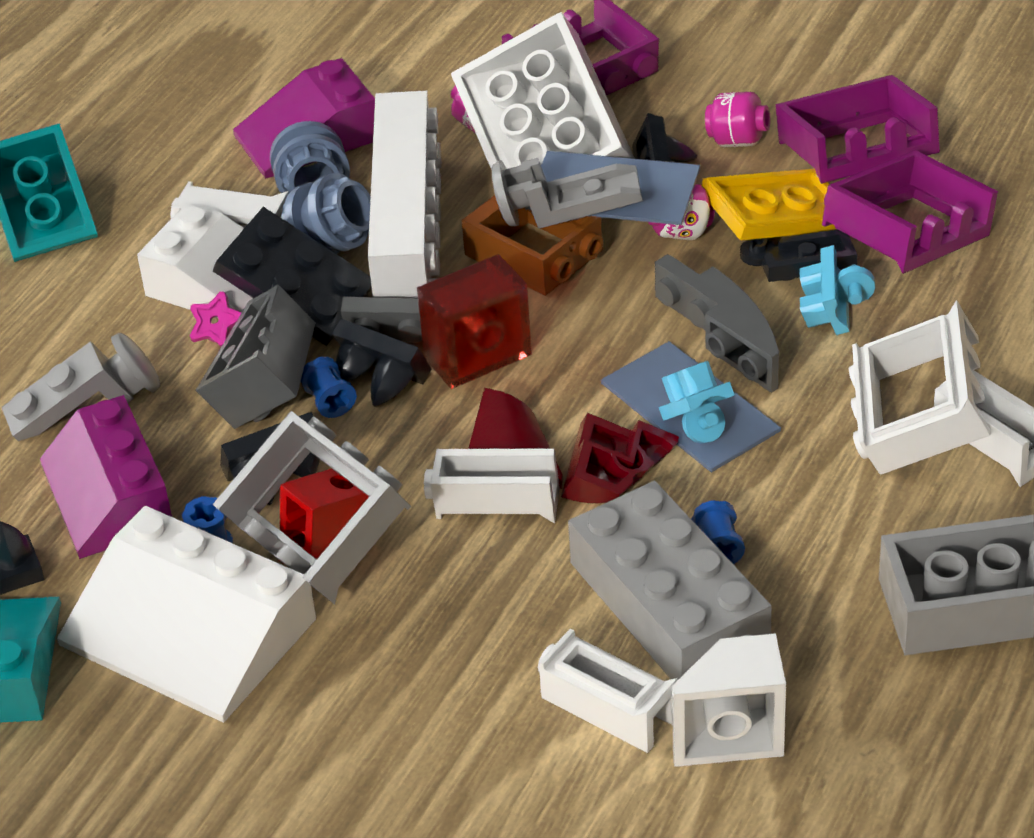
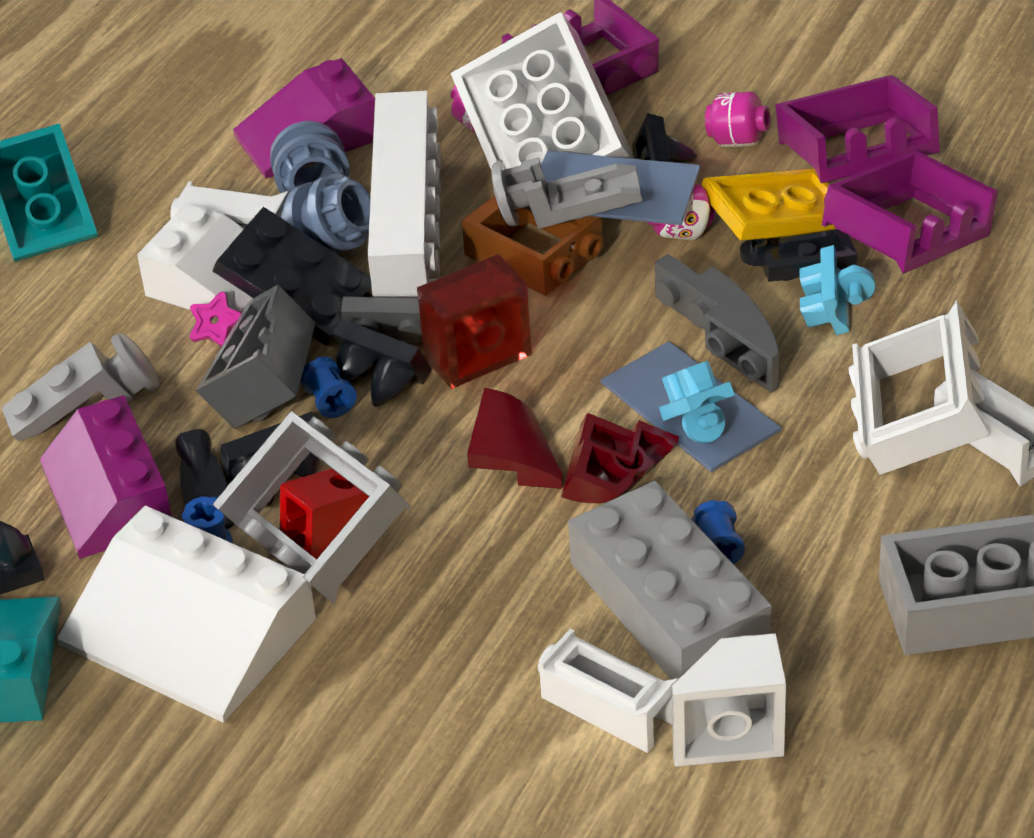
(199, 468): none -> black piece
(493, 482): white window -> none

